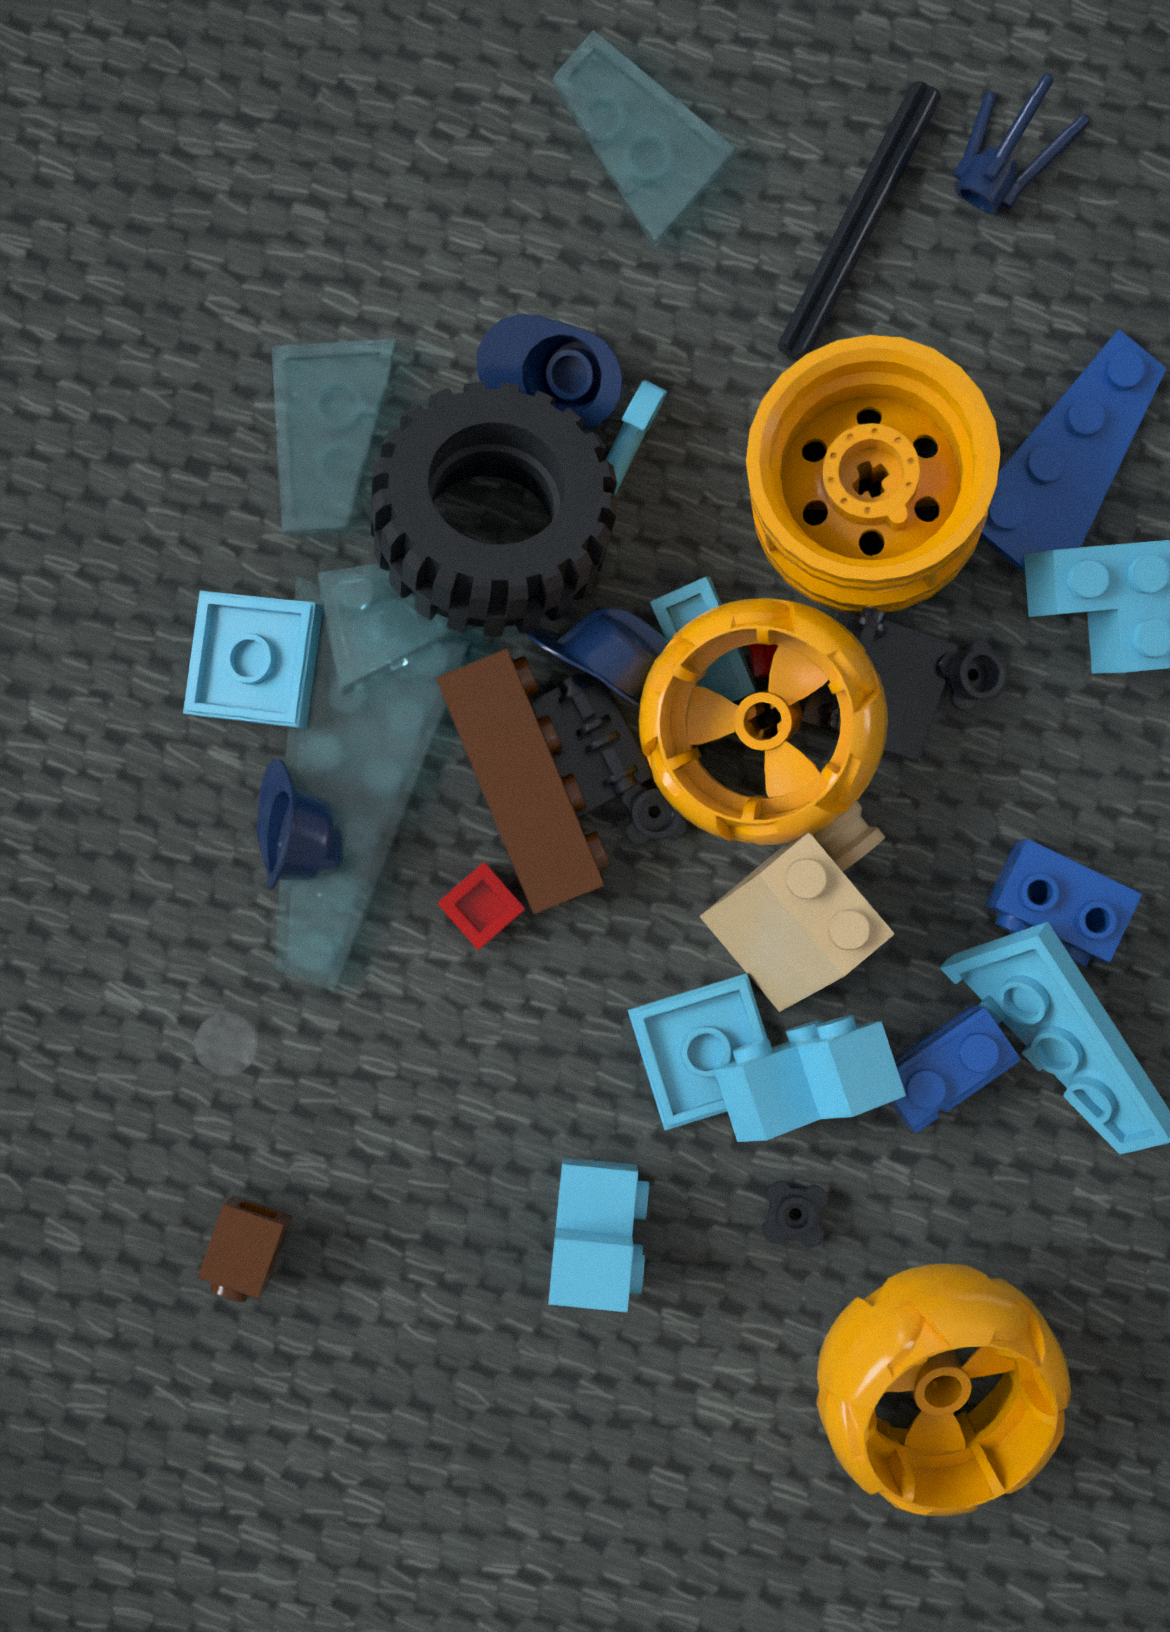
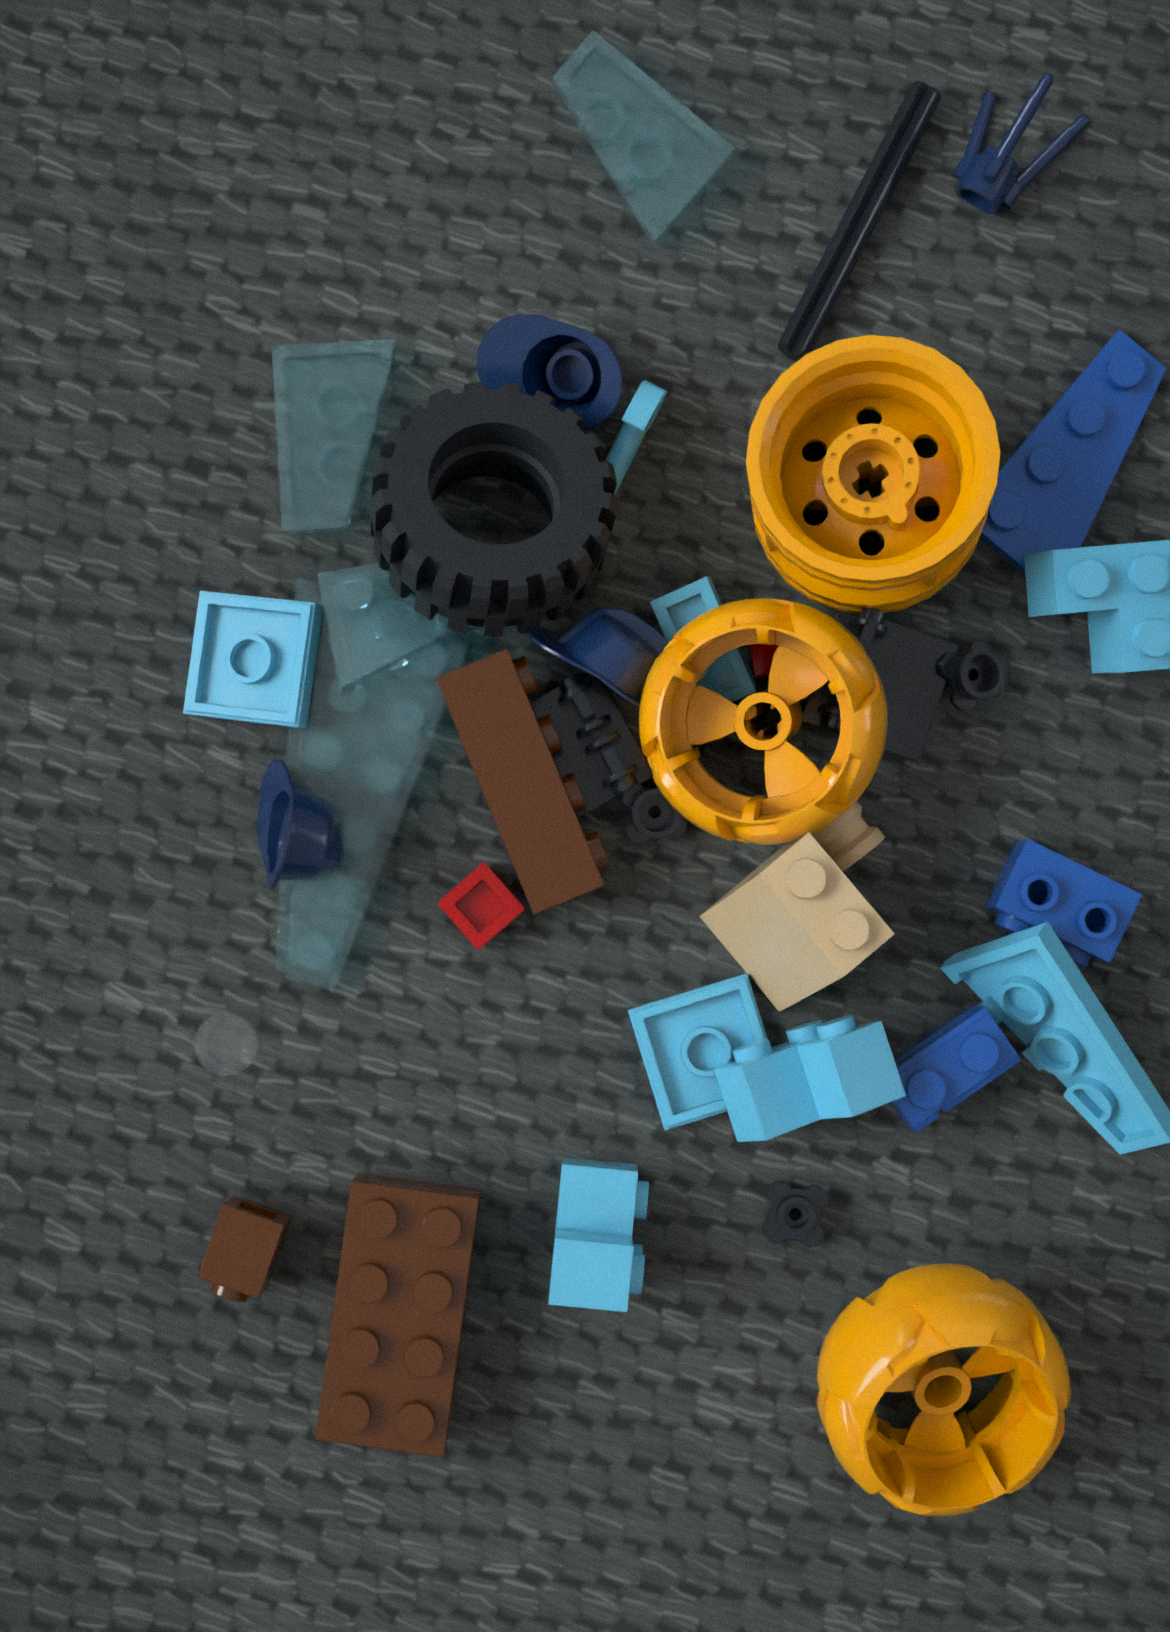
(398, 1314): none -> reddish brown piece

